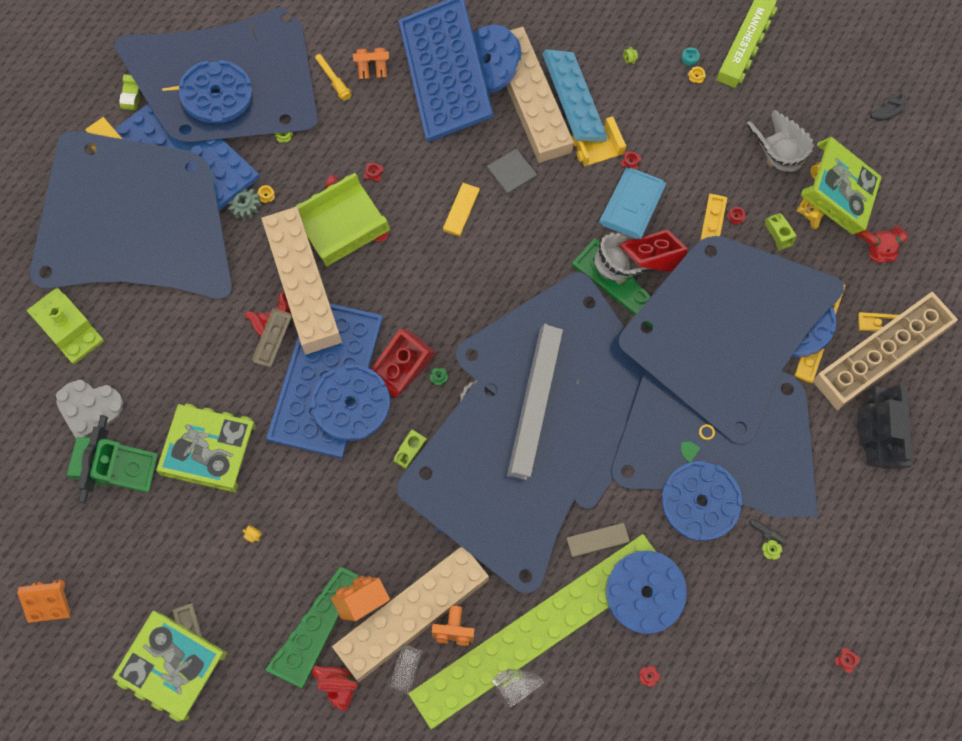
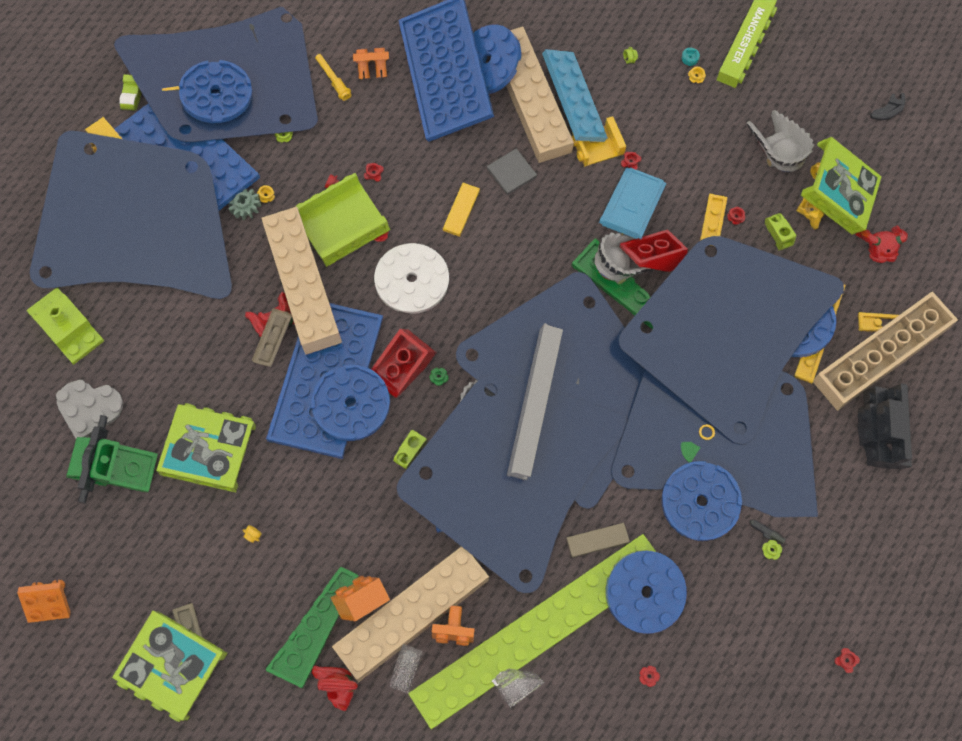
(411, 296): none -> white plate

